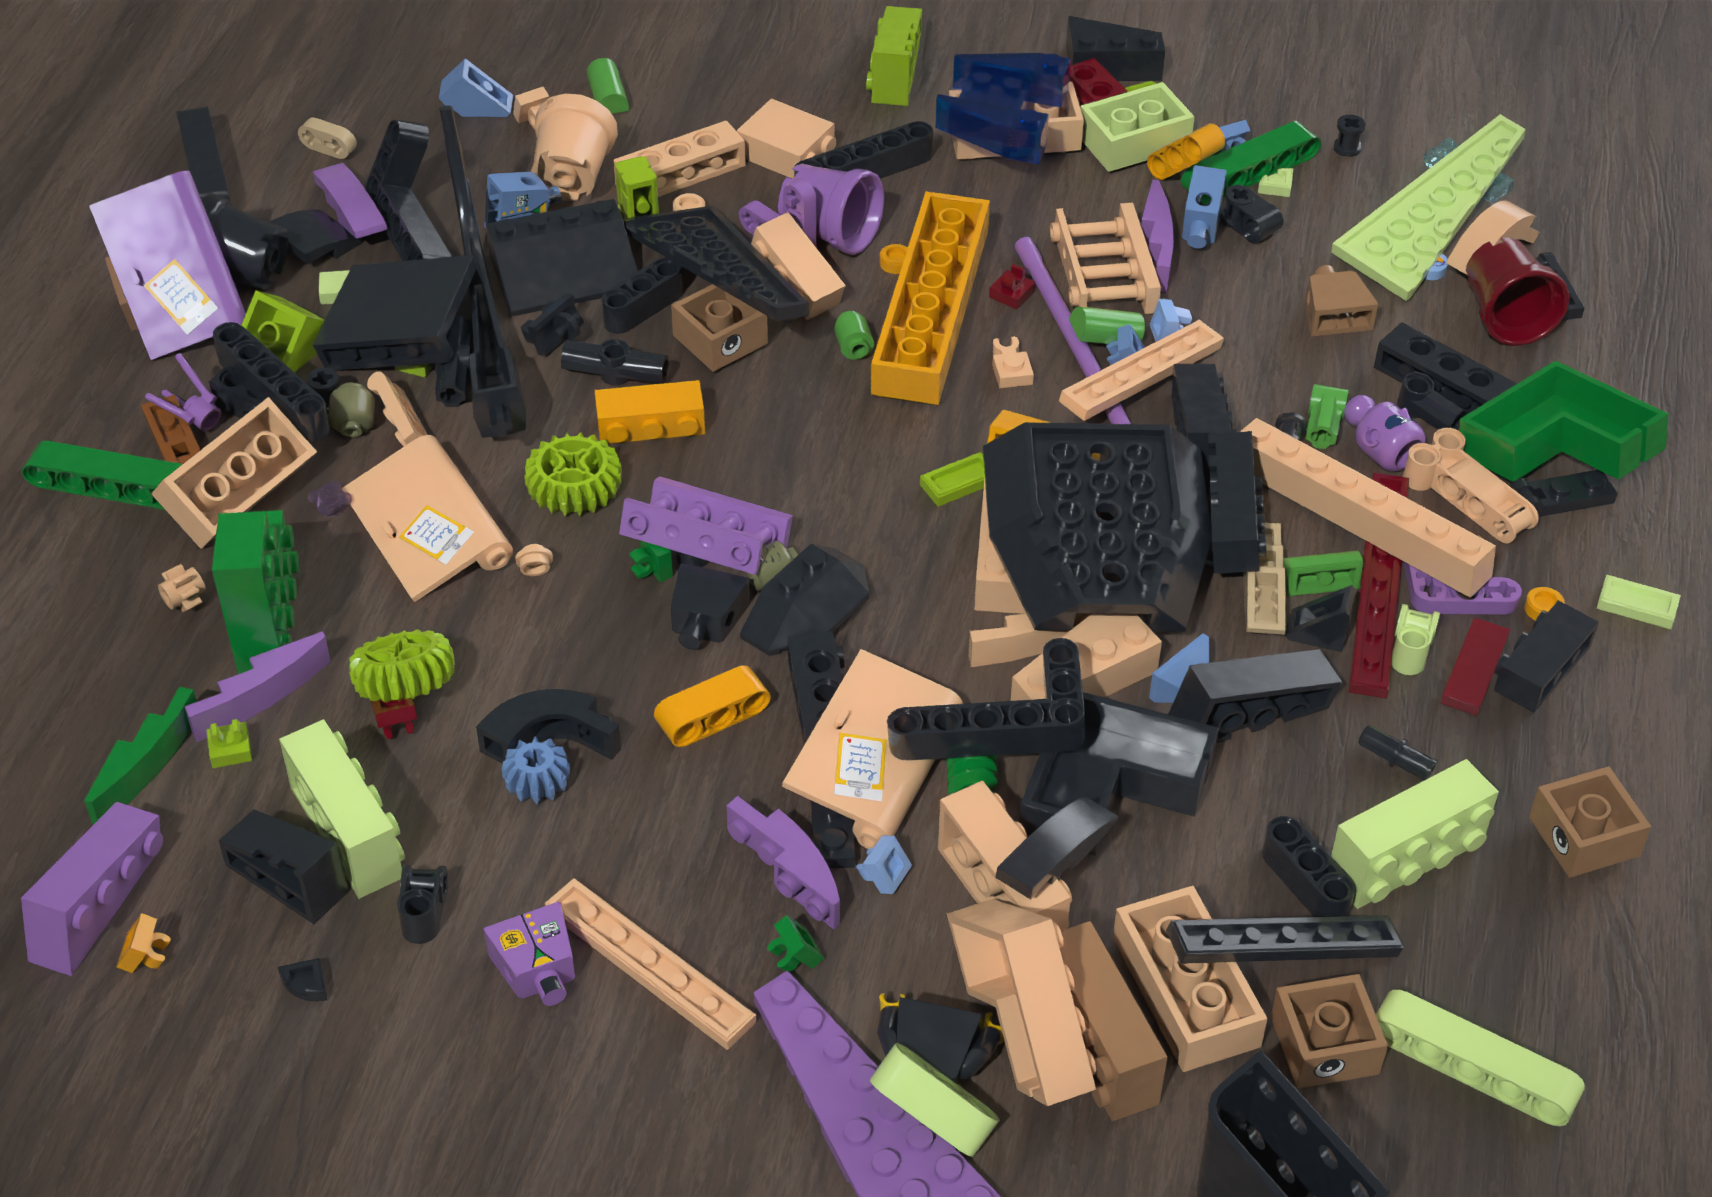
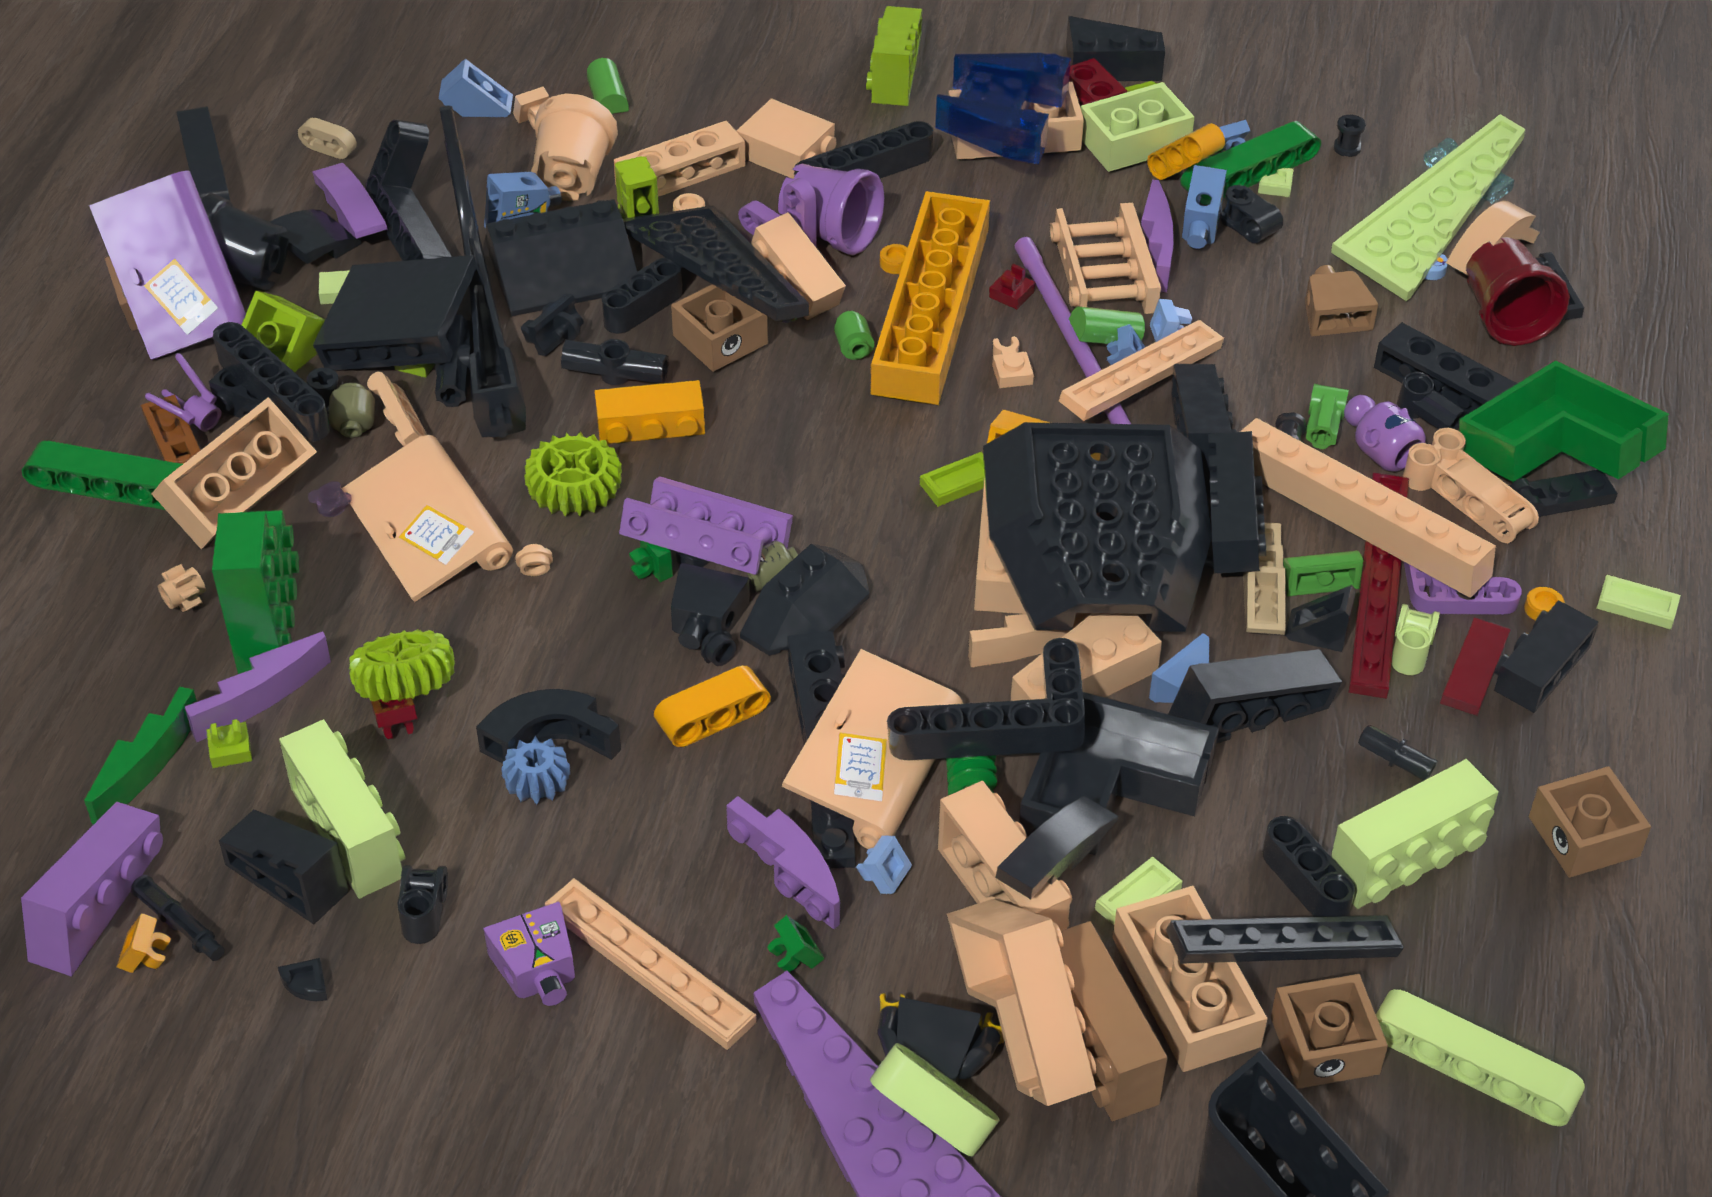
(171, 912): none -> black piece
(718, 648): none -> black plate
(1142, 884): none -> yellowish green tile

